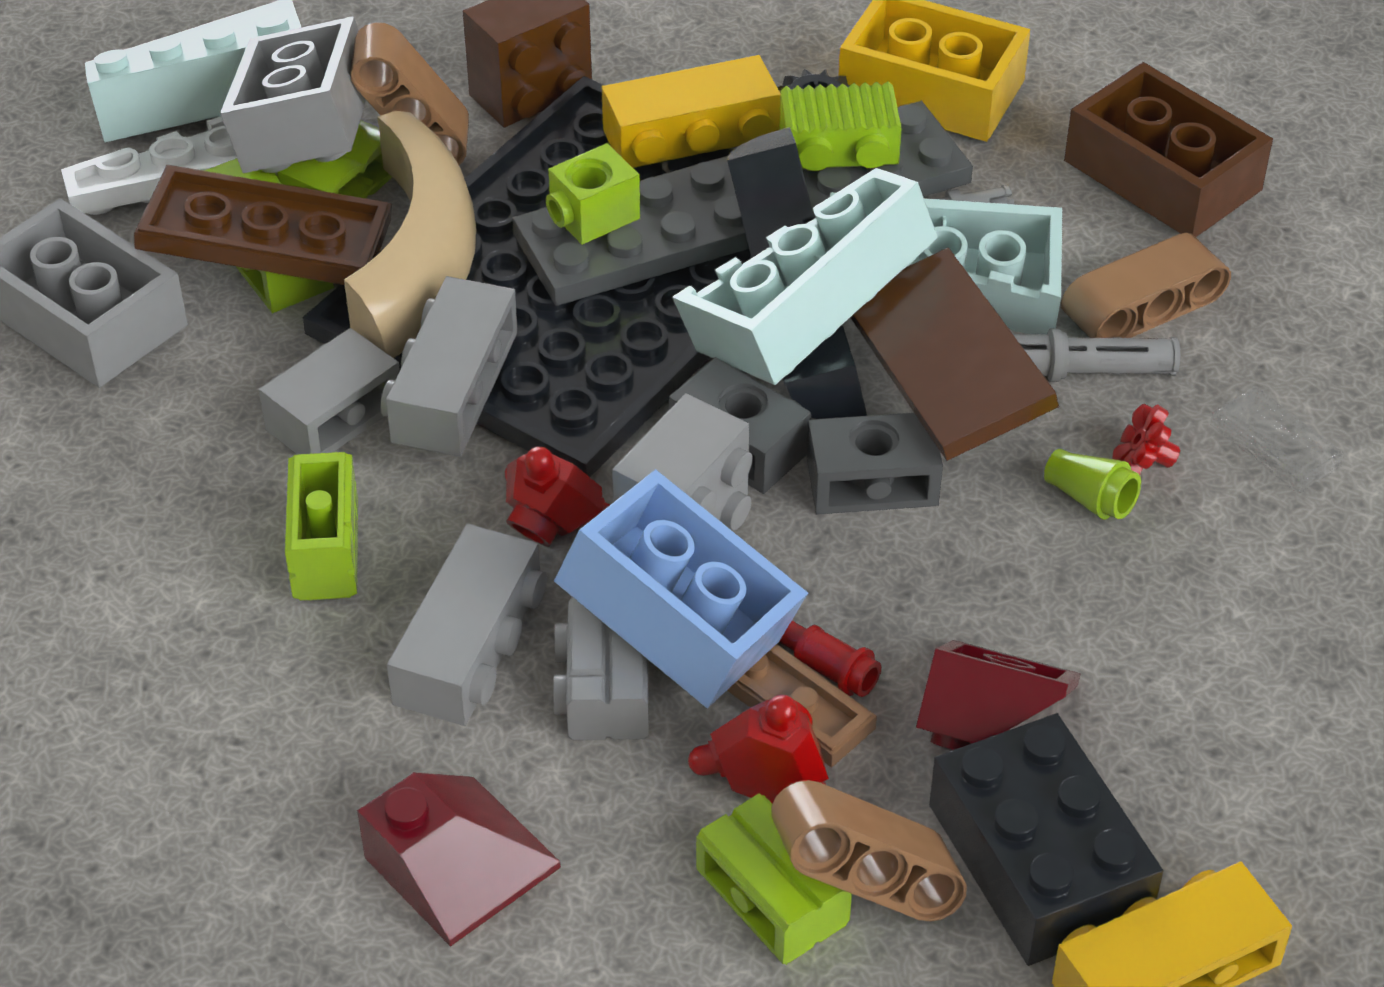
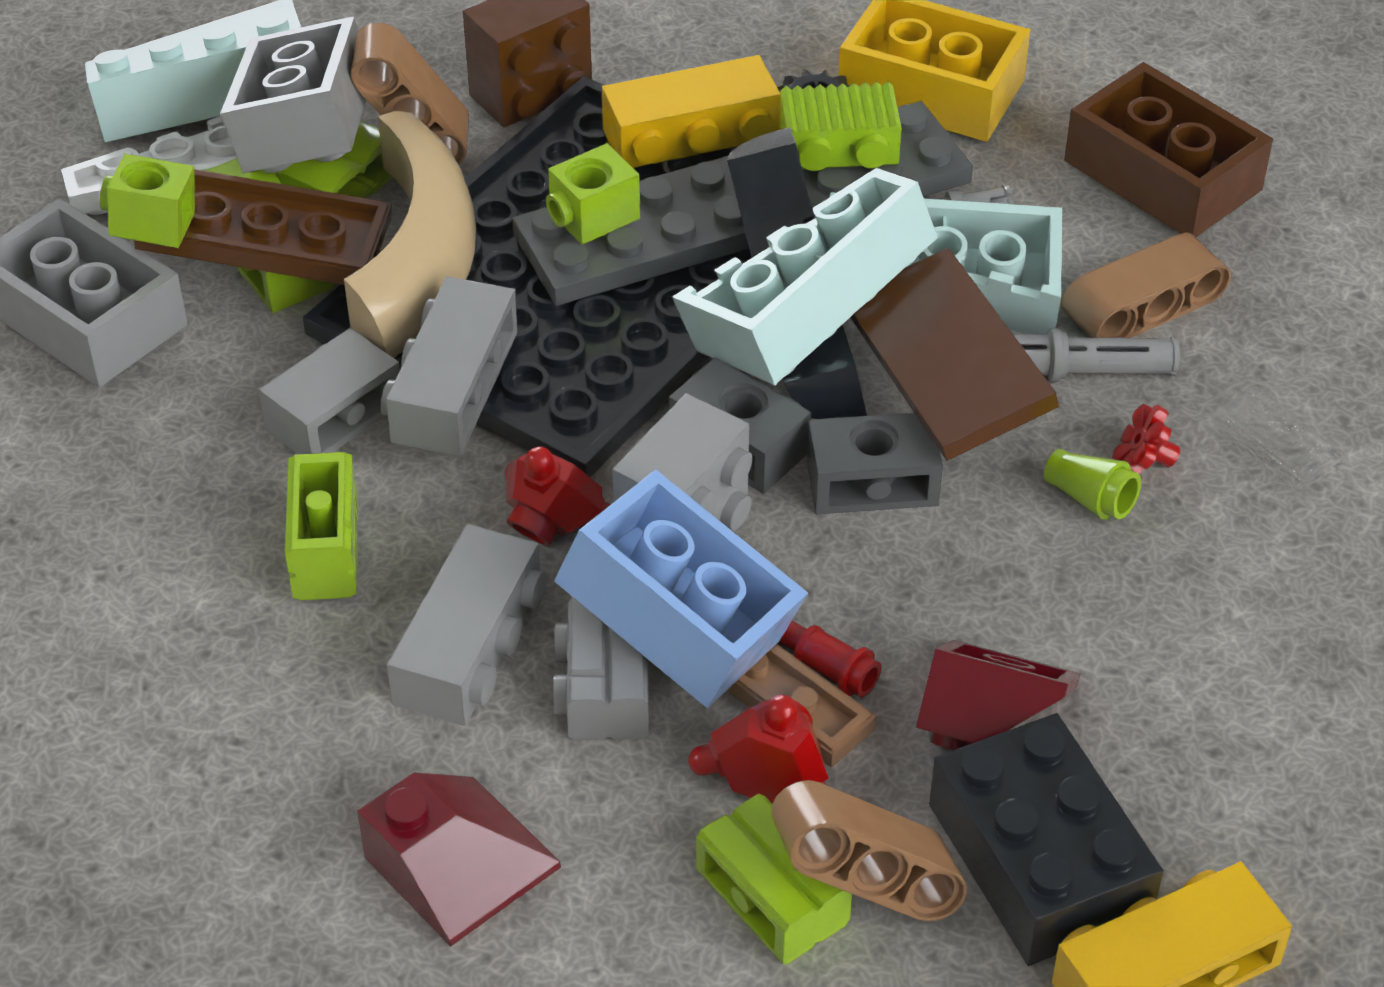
(149, 200): none -> lime brick

